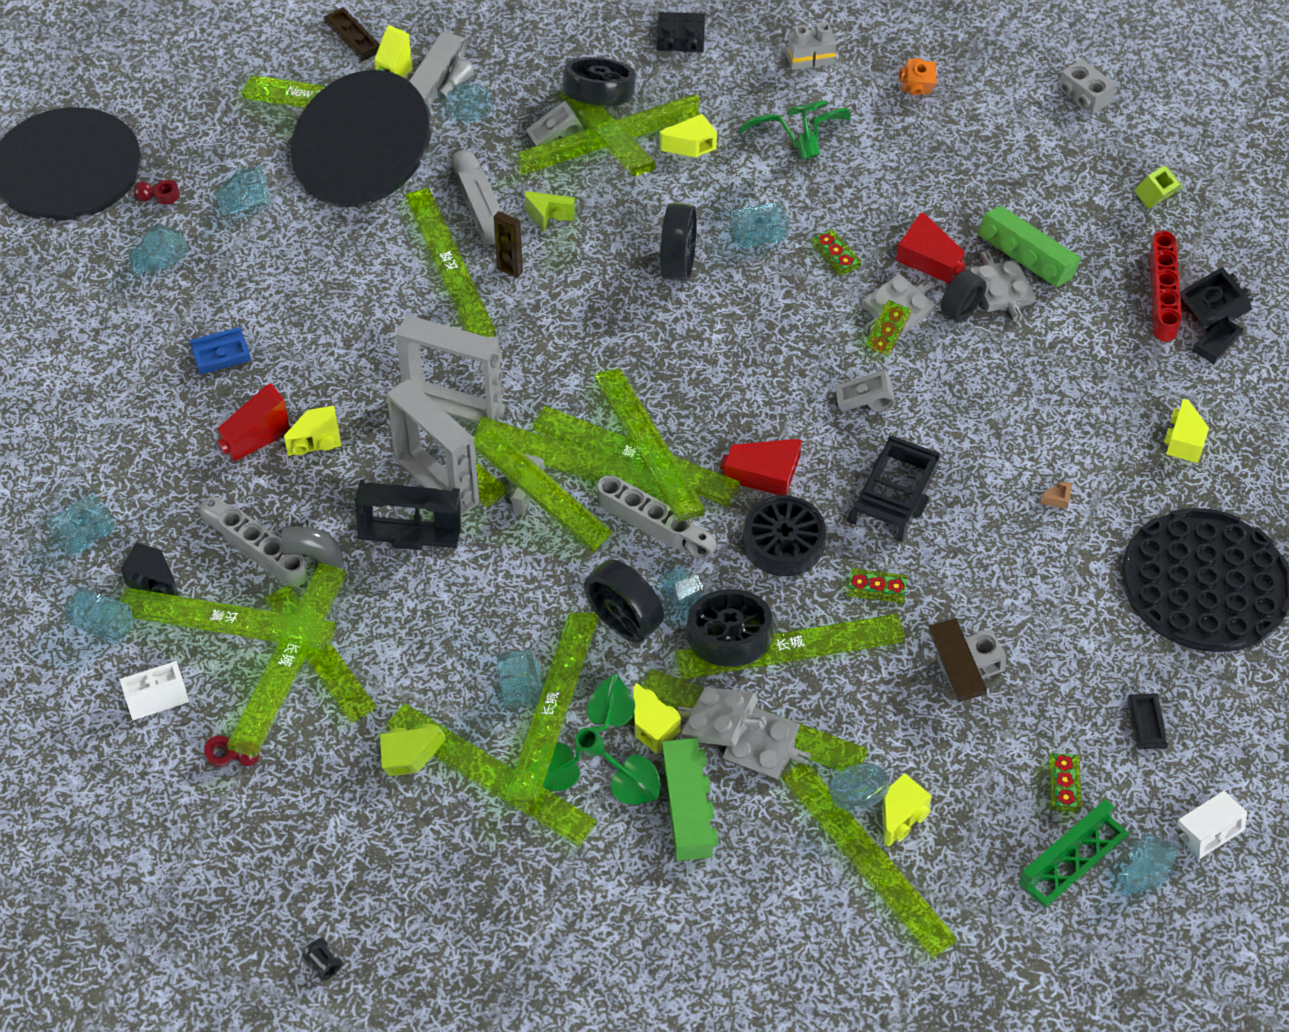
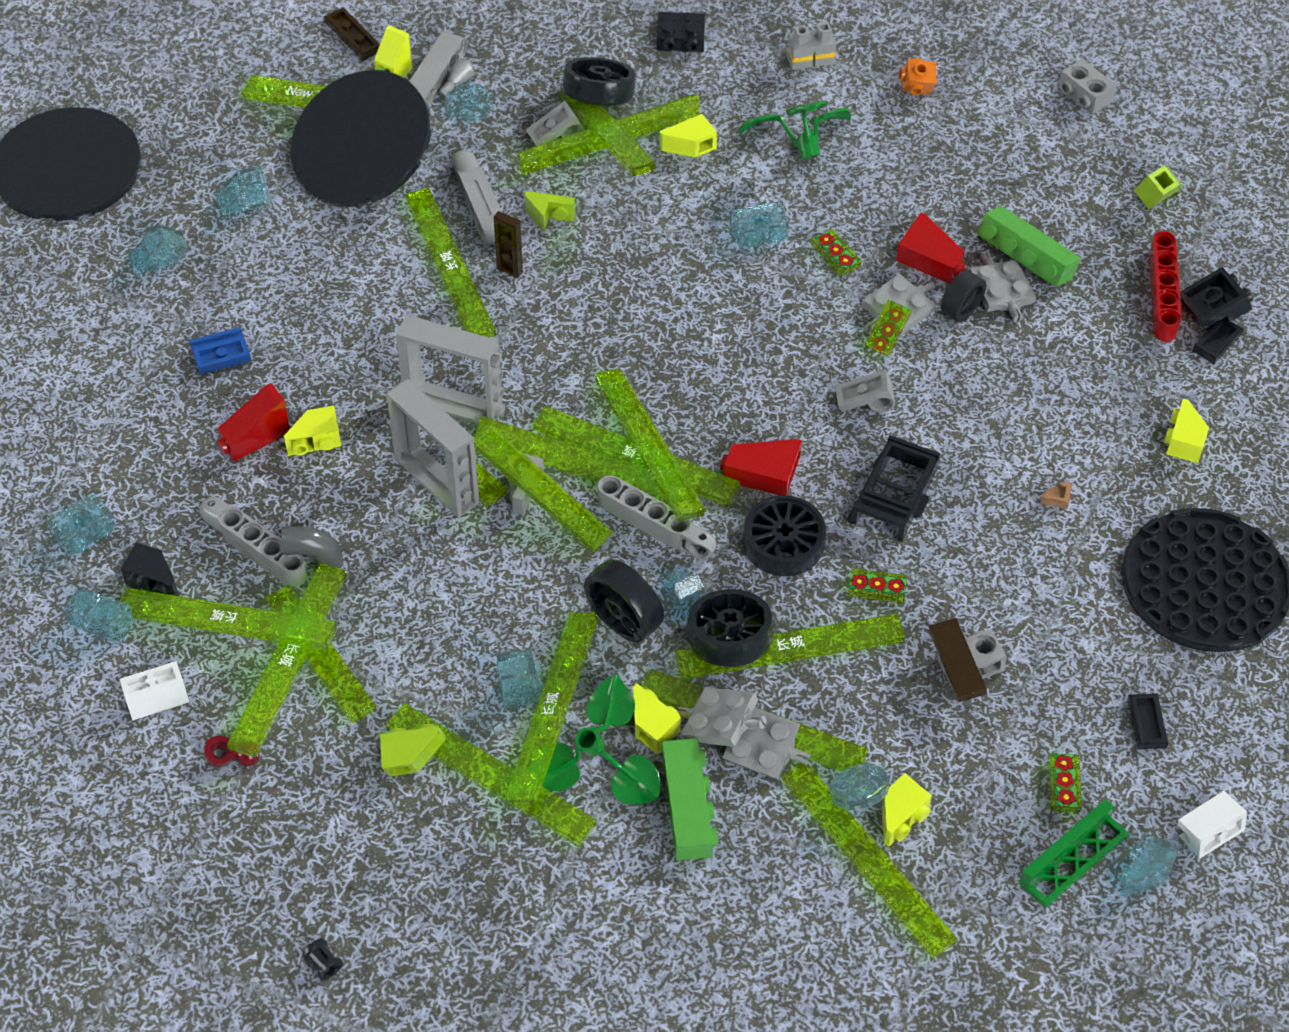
(164, 191): dark red plate -> none
(409, 533): black piece -> none
(678, 241): black piece -> none

